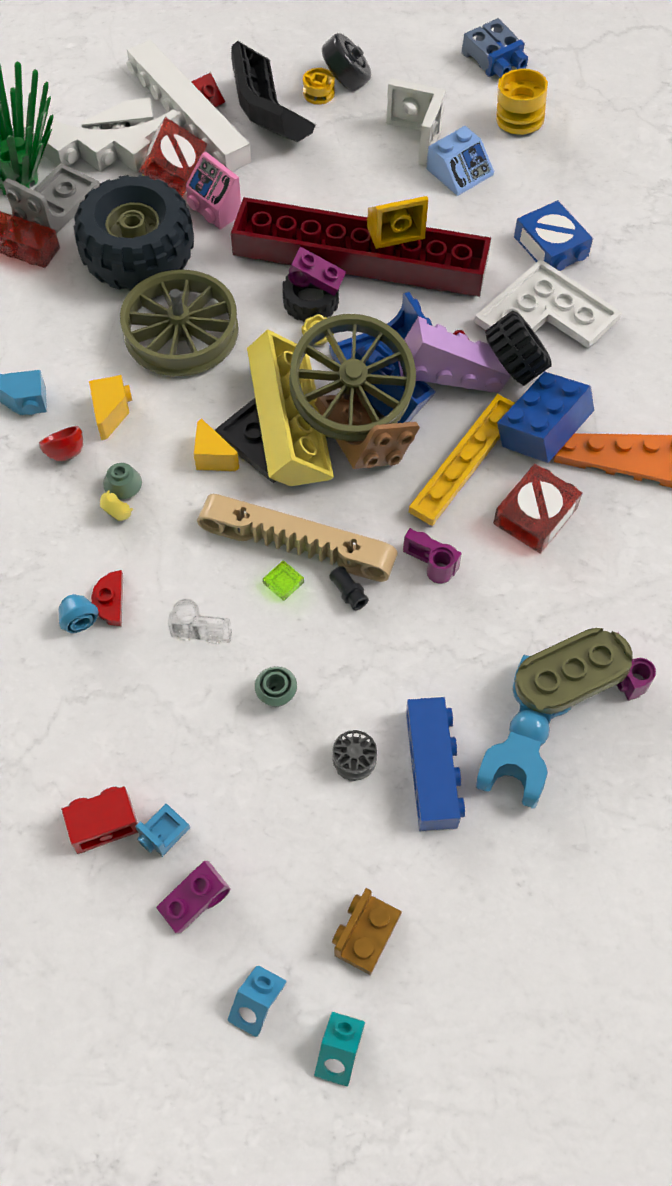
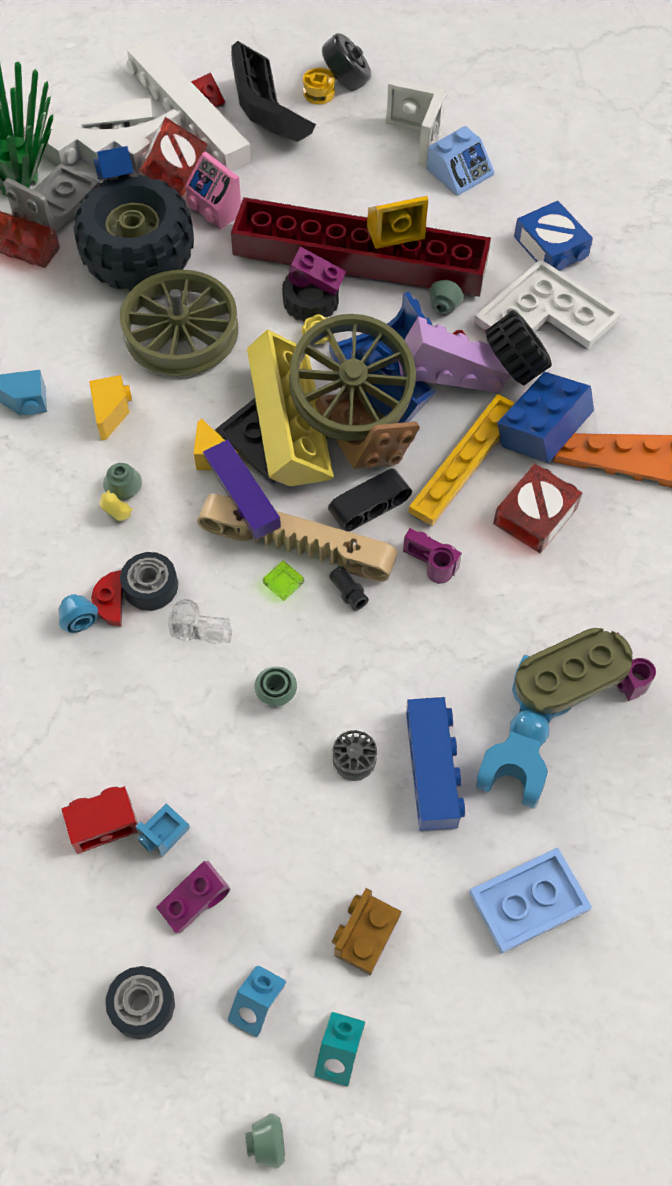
(63, 444): red piece -> none
(113, 163): none -> blue brick
(126, 988): none -> wheel
(143, 568): none -> wheel
(242, 489): none -> dark purple slope
(266, 1141): none -> sand green cone
(369, 500): none -> black beam
(445, 296): none -> sand green cone
(496, 49): hips -> none
(521, 101): yellow wheel -> none
(529, 900): none -> light blue plate

